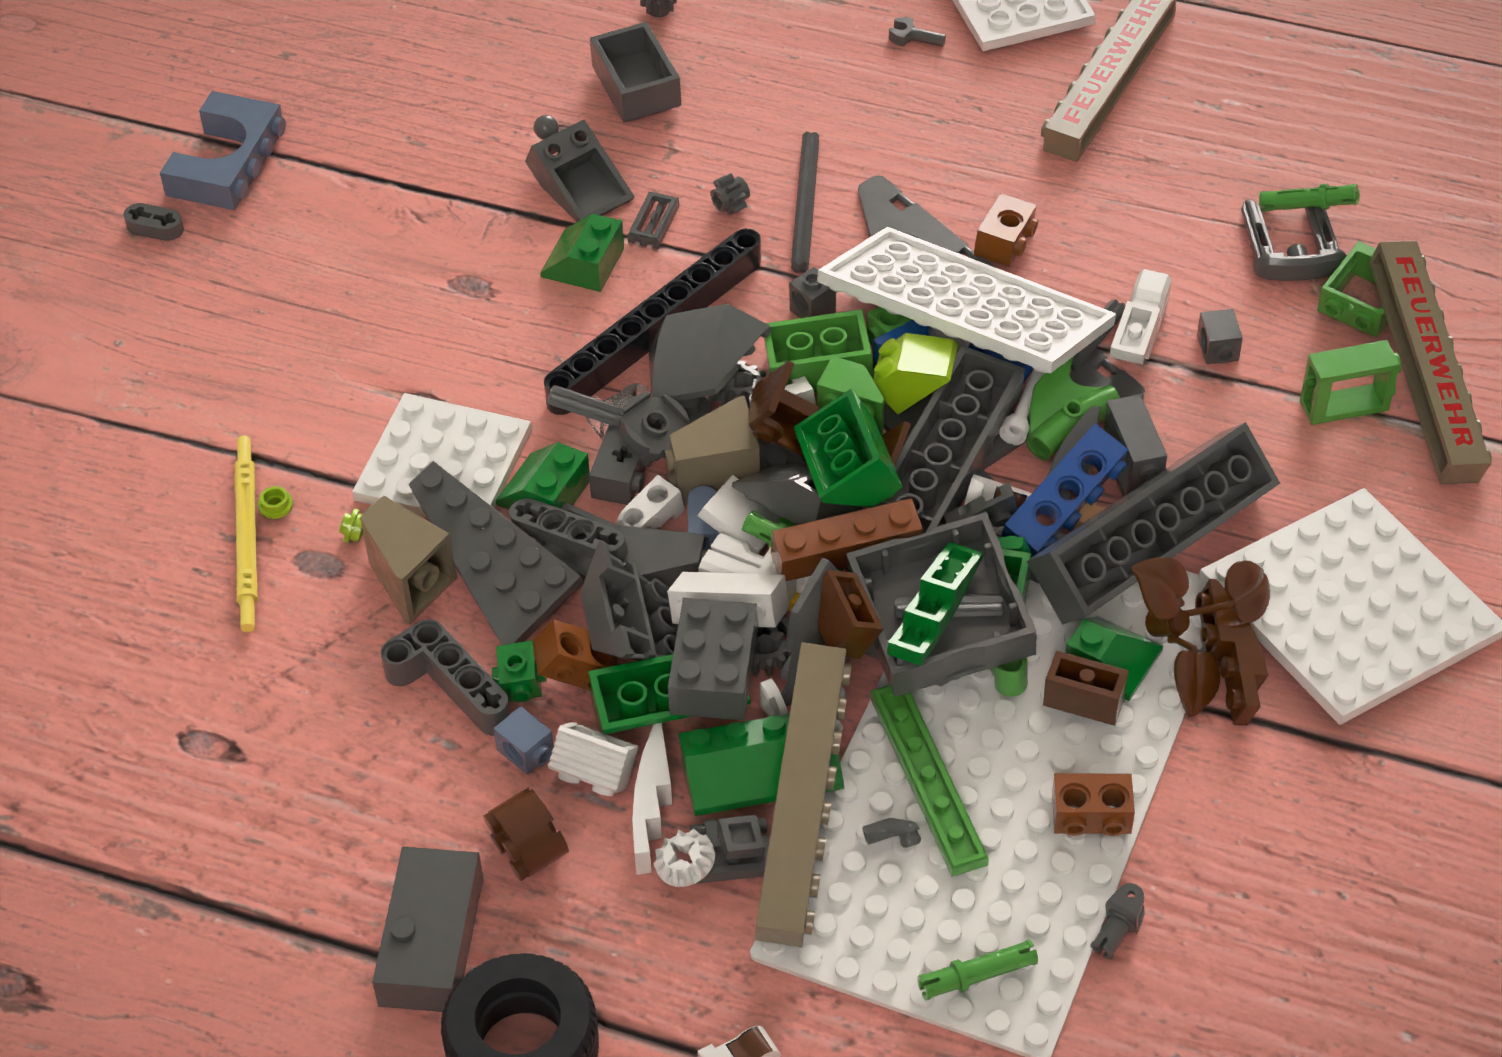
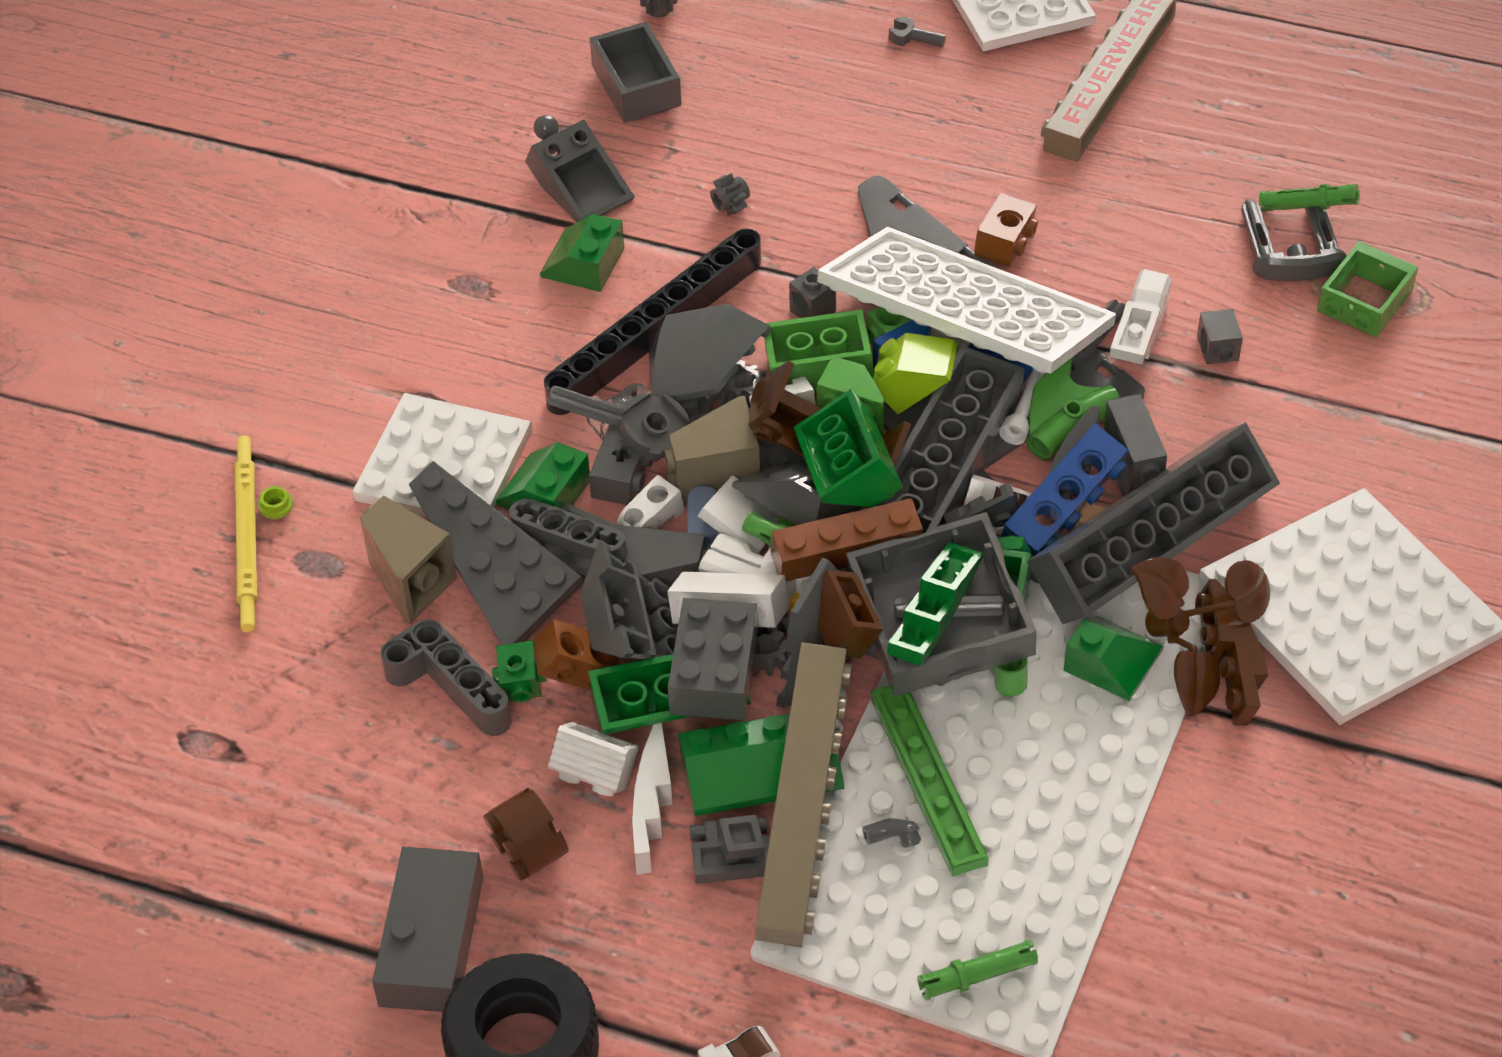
(153, 221): dark grey beam -> none
(226, 179): sand blue arch -> none
(351, 526): lime plate -> none
(524, 740): sand blue brick -> none
(656, 239): dark grey tile -> none
(680, 872): white gear -> none
(771, 699): white tile -> none
(805, 202): dark grey axle -> none
(1085, 688): reddish brown brick -> none
(1092, 796): dark orange brick -> none
(1123, 916): dark grey piece -> none
(1349, 363): bright green window -> none
(1430, 363): dark tan brick -> none

